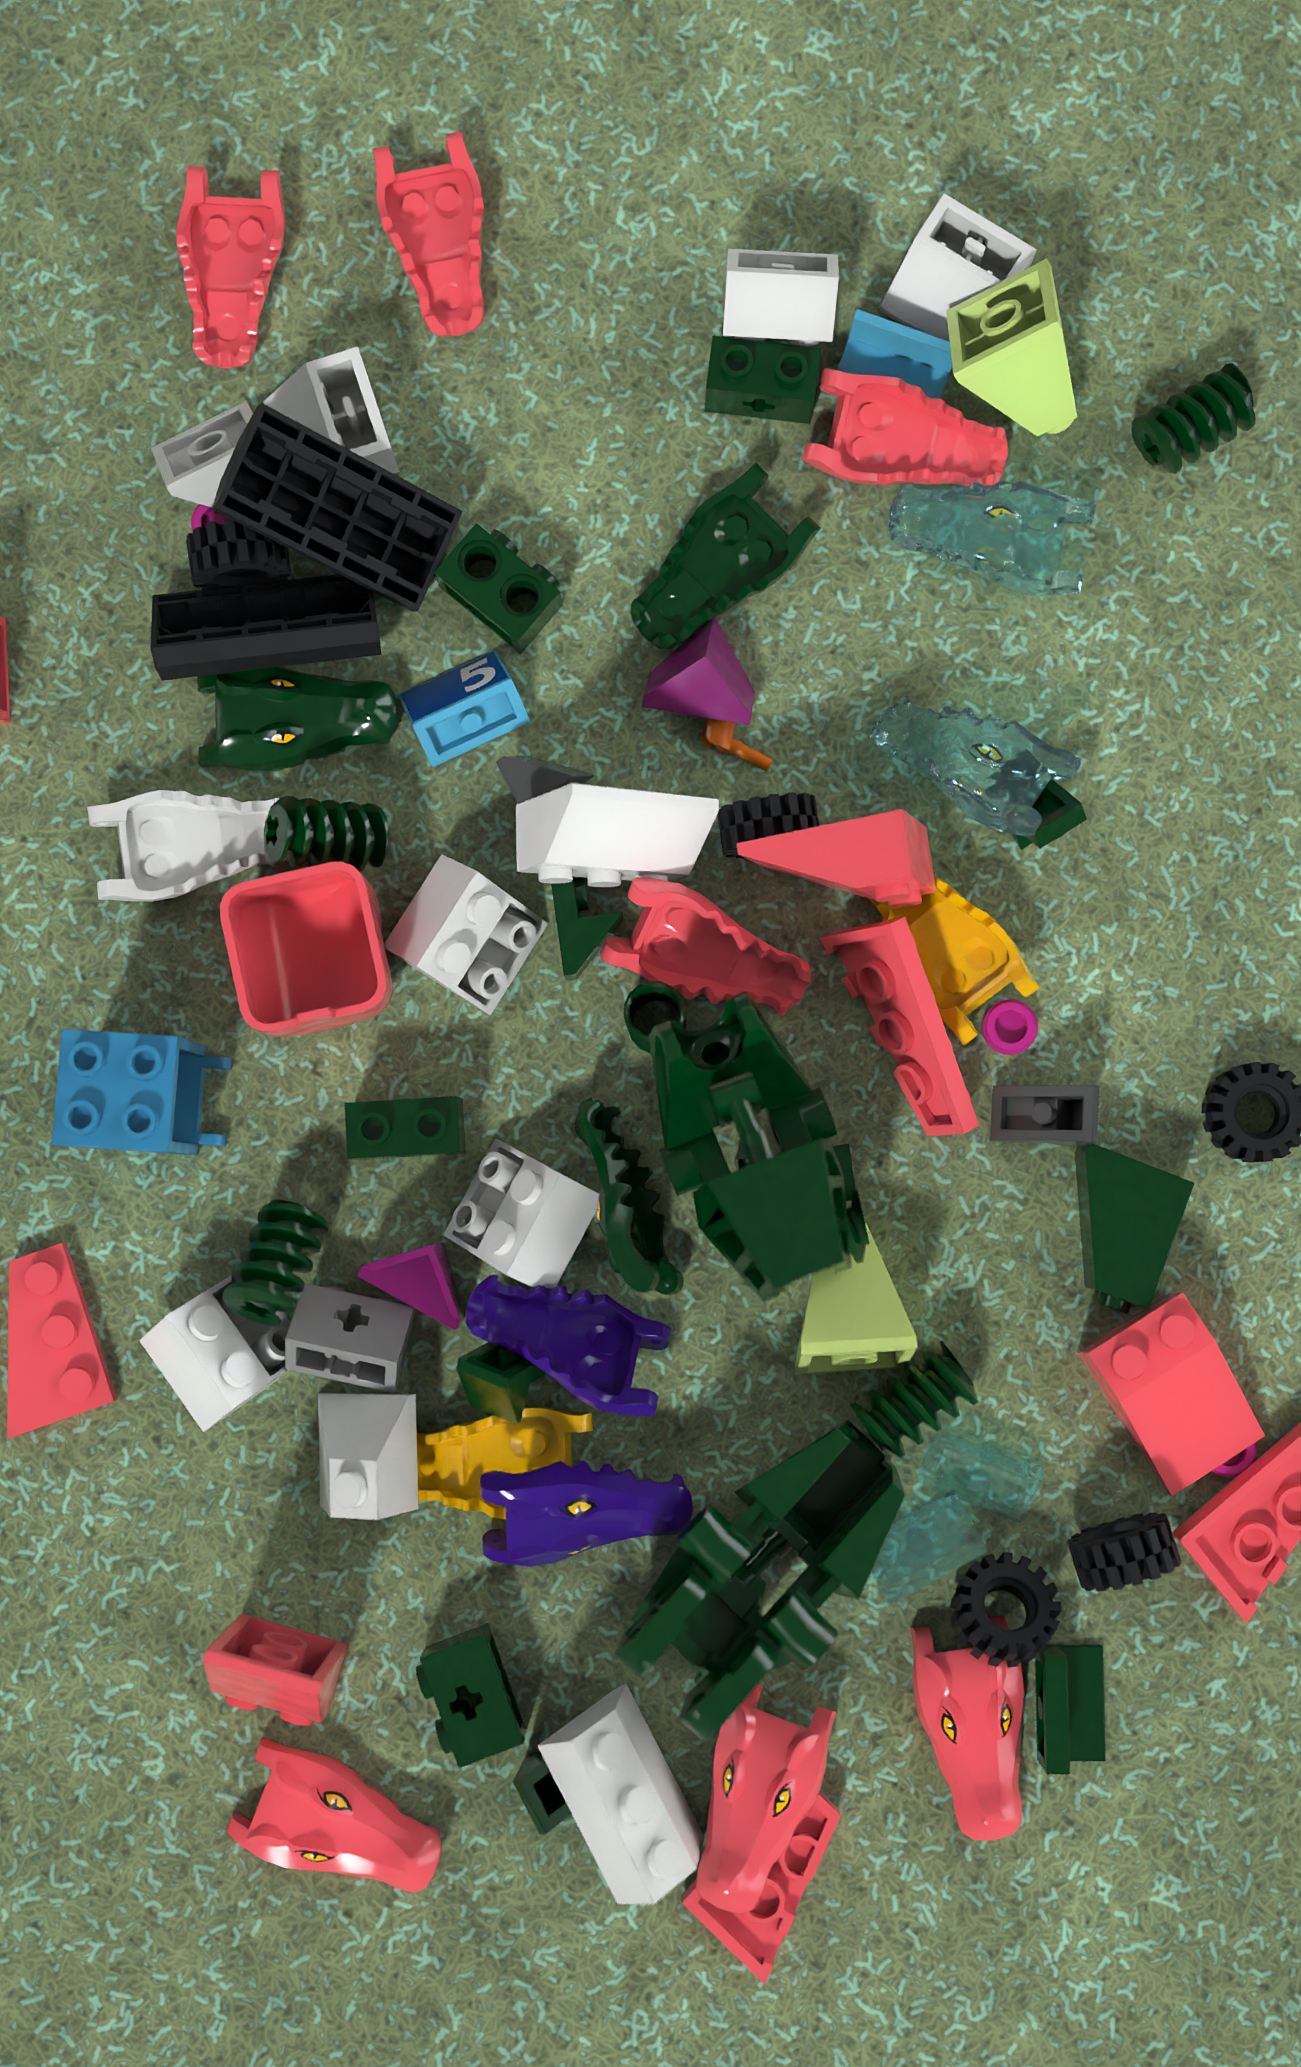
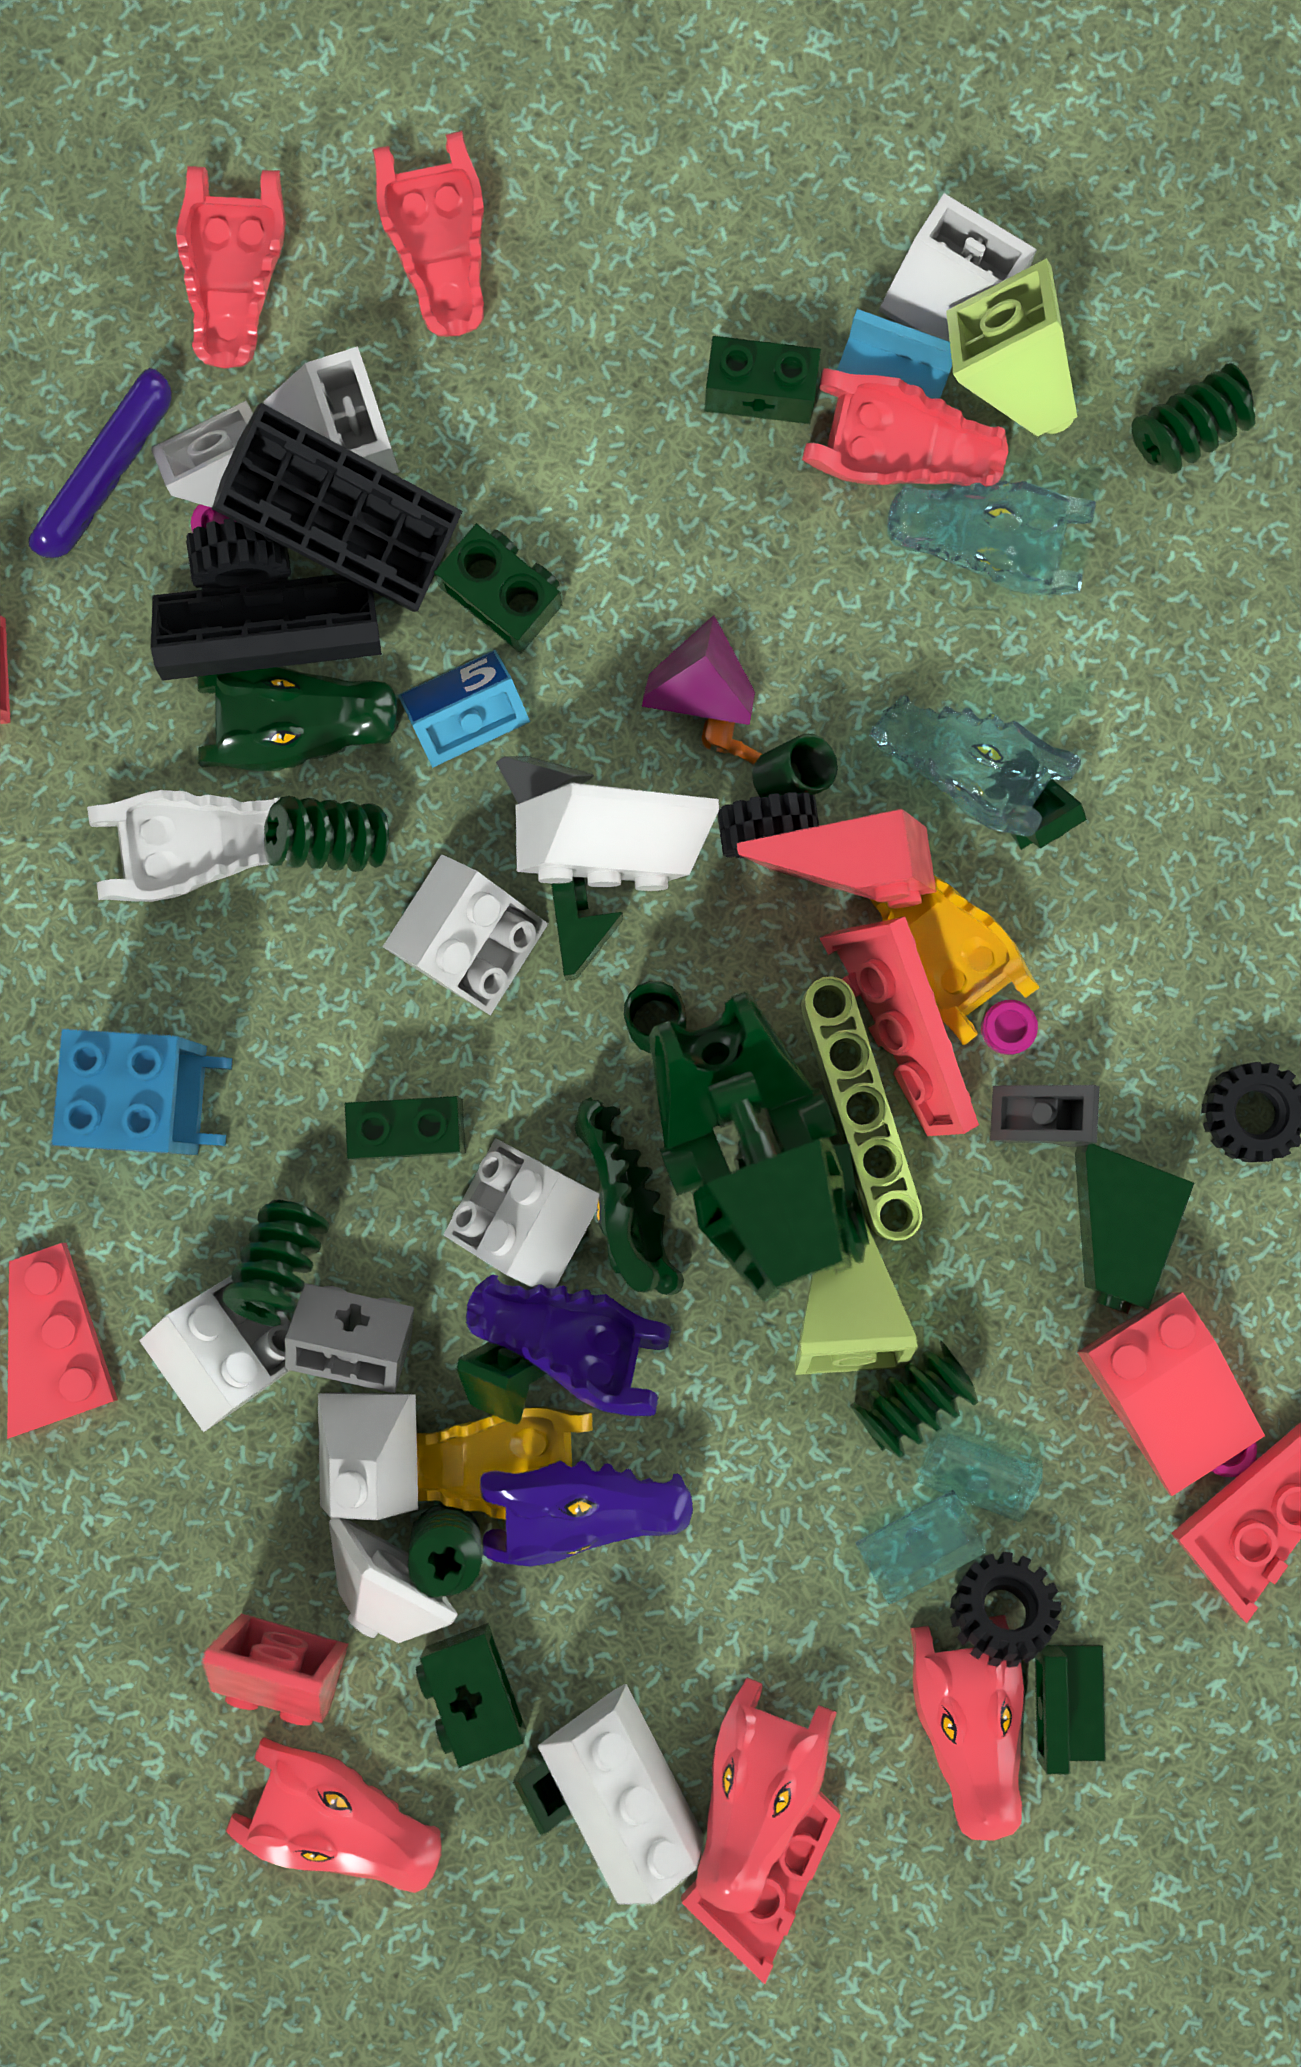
(102, 466): none -> dark purple piece
(306, 950): coral piece -> none
(378, 1586): none -> white slope
(421, 1280): magenta slope -> none
(448, 1572): none -> dark green piece
(703, 950): coral animal -> none
(722, 558): dark green animal -> none
(780, 296): white slope -> none
(814, 761): none -> dark green piece
(824, 1502): dark green piece -> none
(866, 1081): none -> yellowish green beam
(1124, 1552): black tyre -> none

